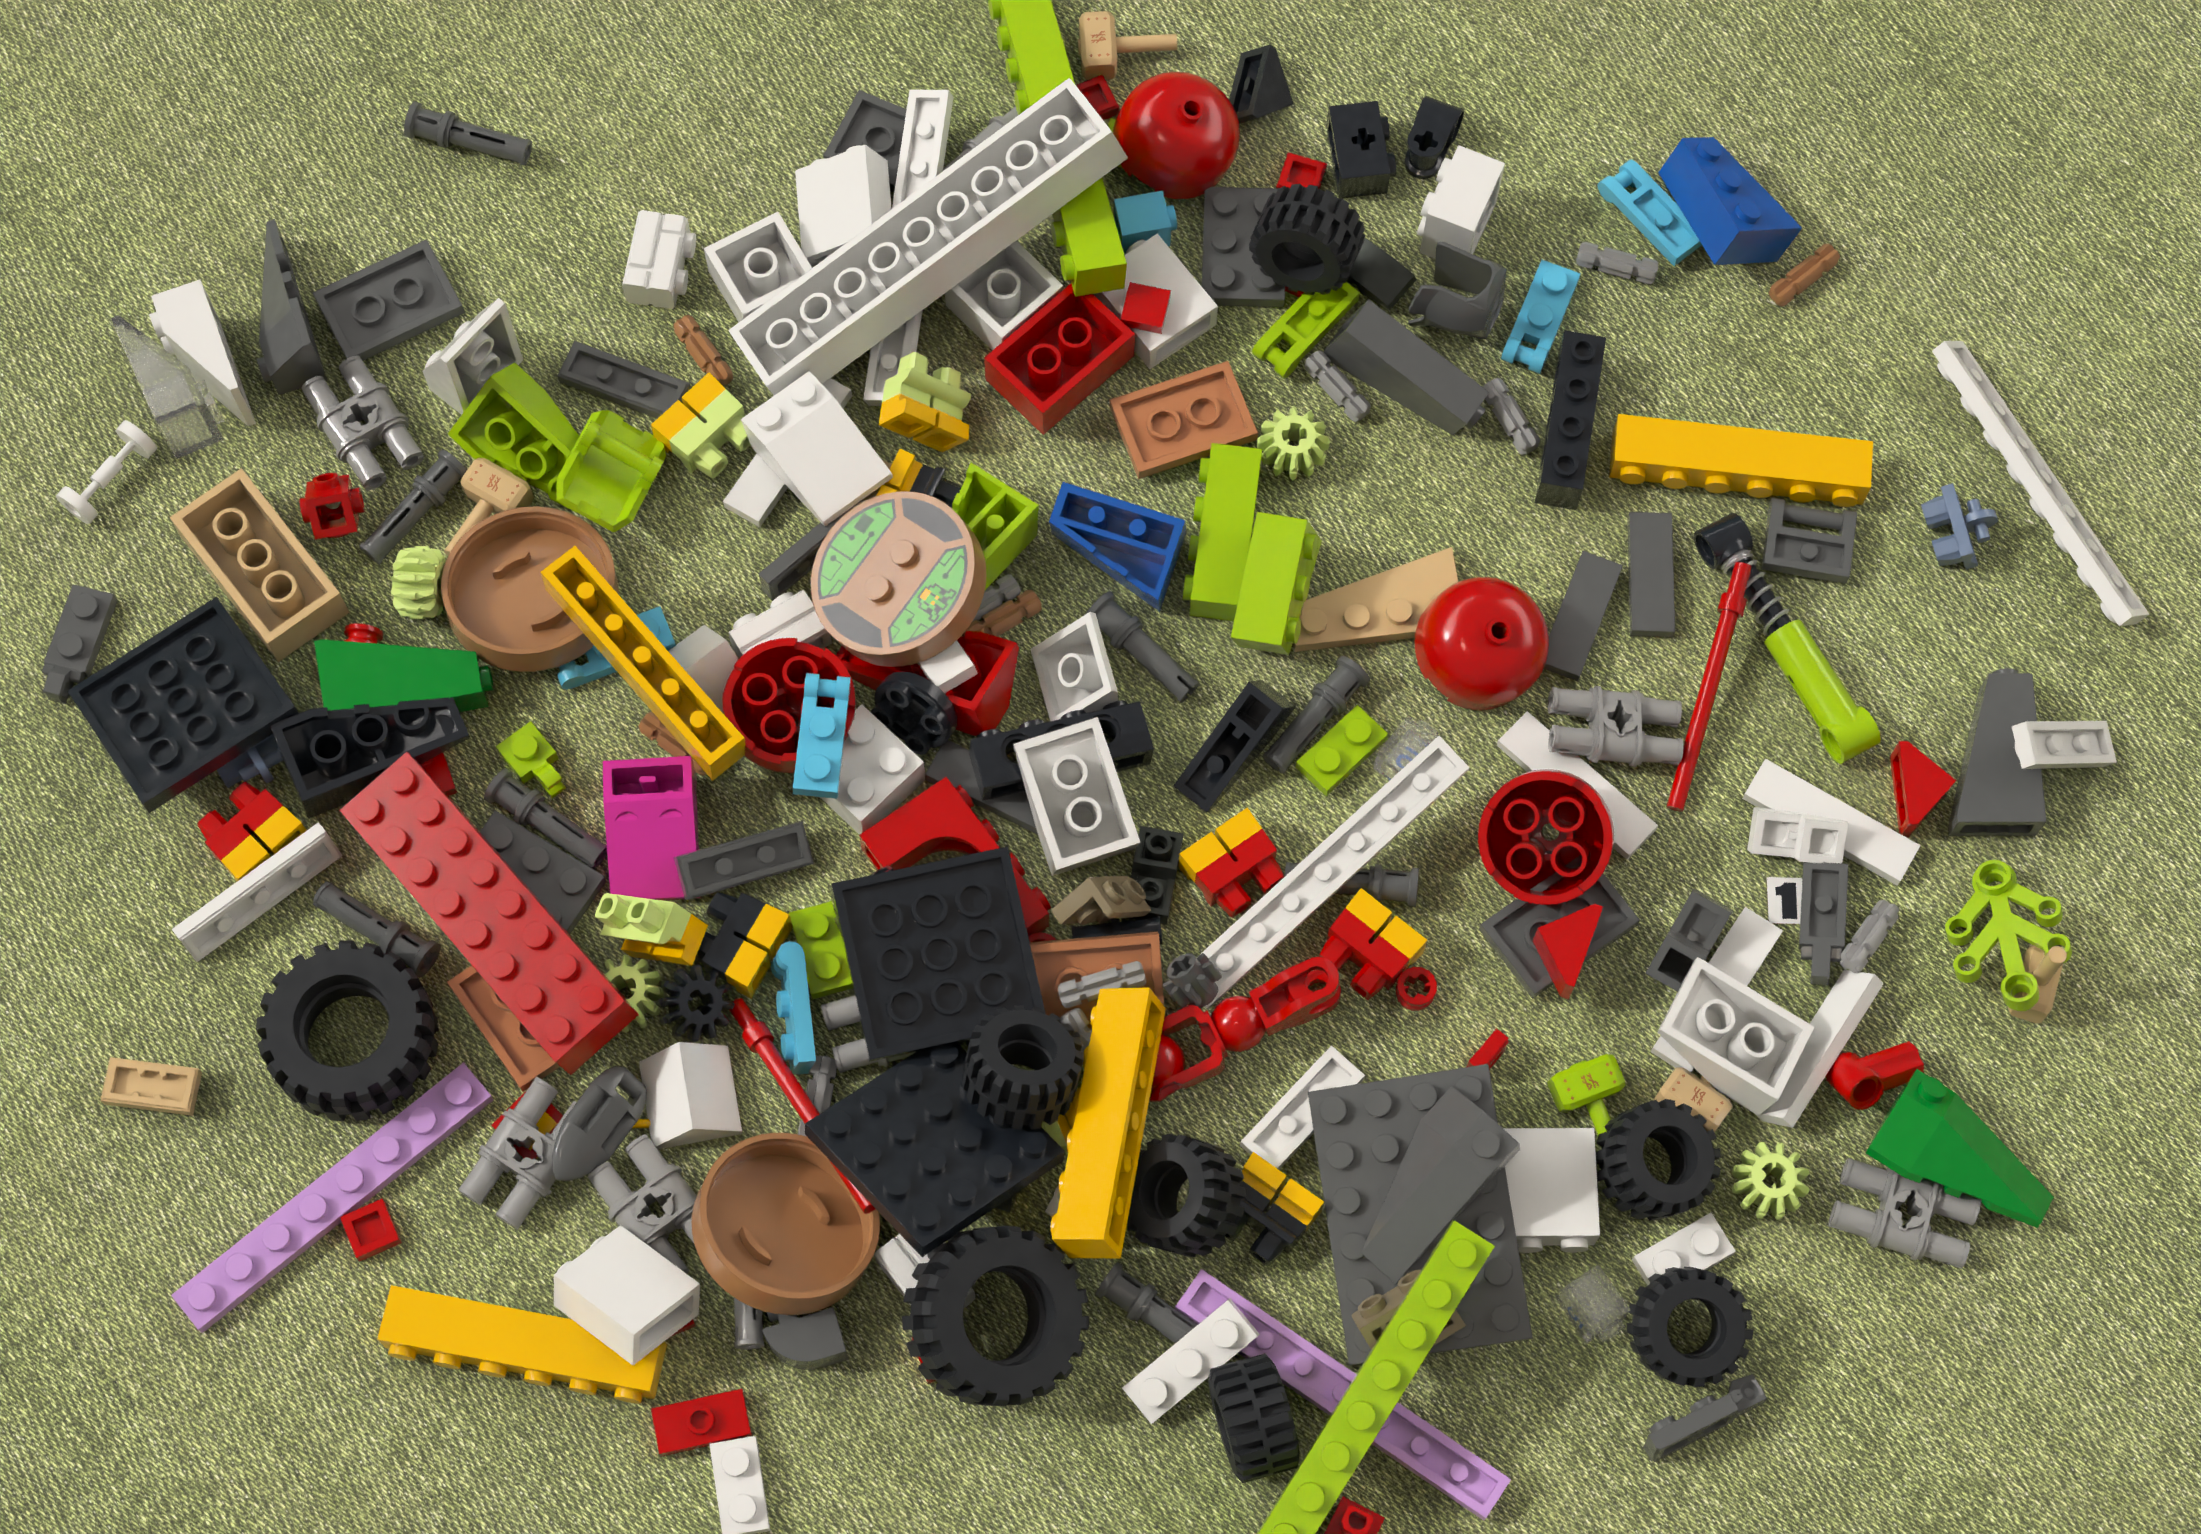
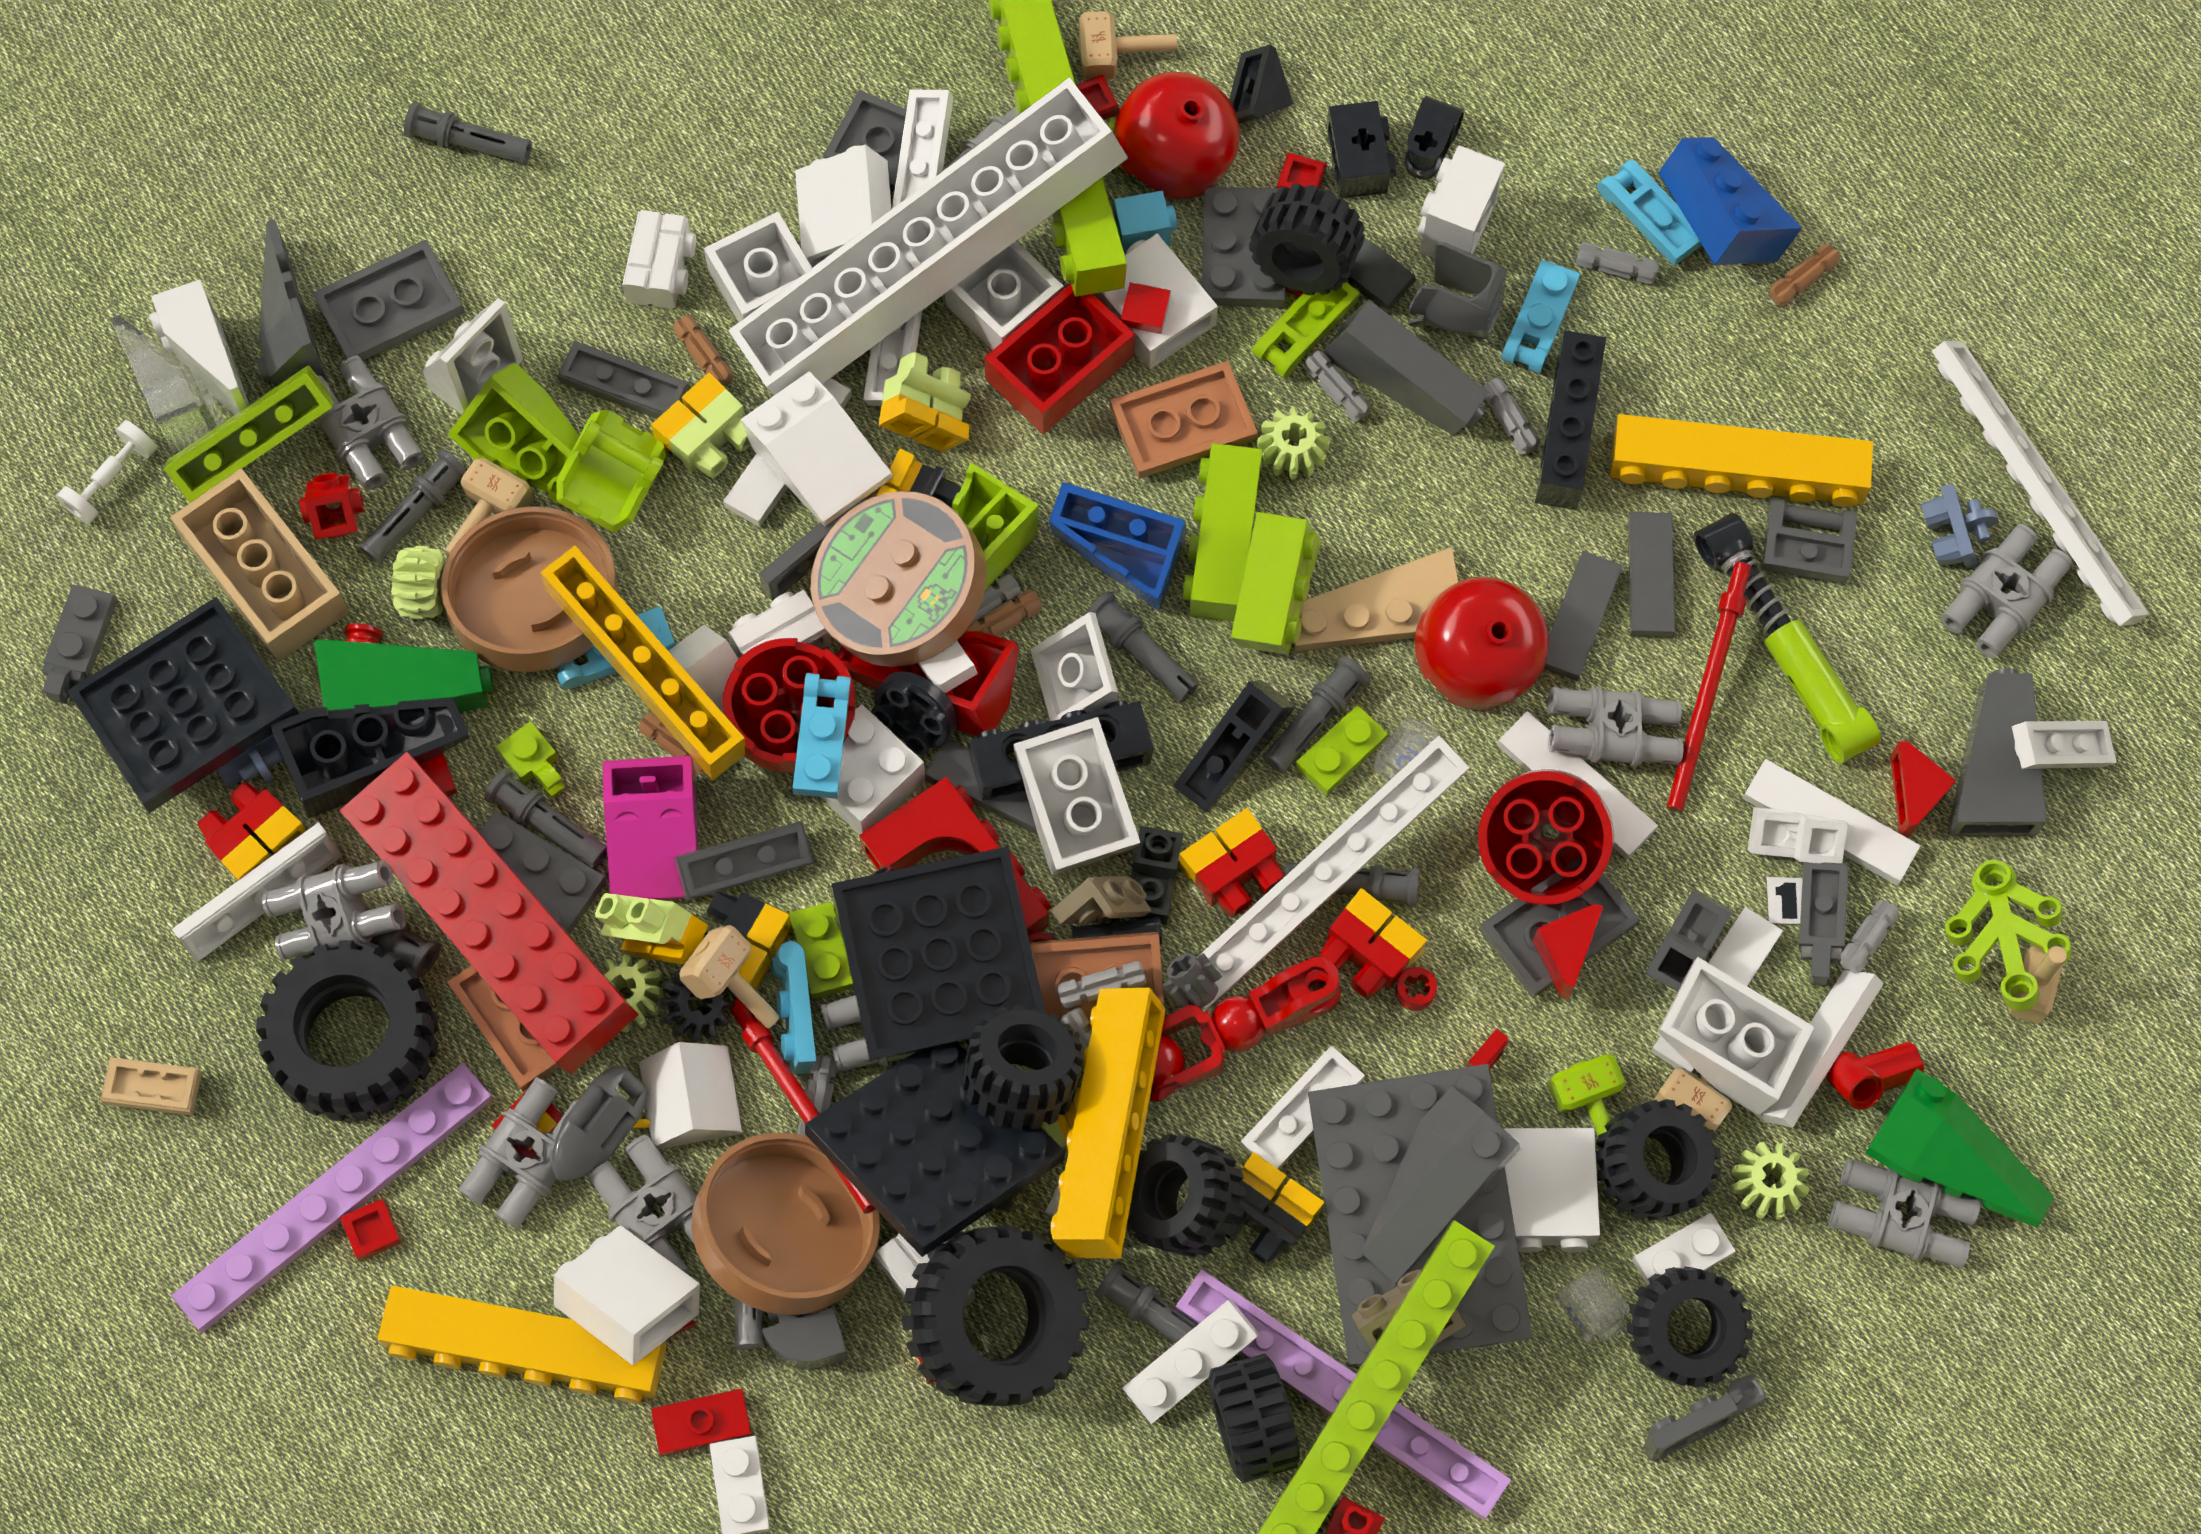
(249, 434): none -> lime brick
(335, 889): none -> light grey pin
(717, 965): none -> tan piece
(2011, 610): none -> light grey pin

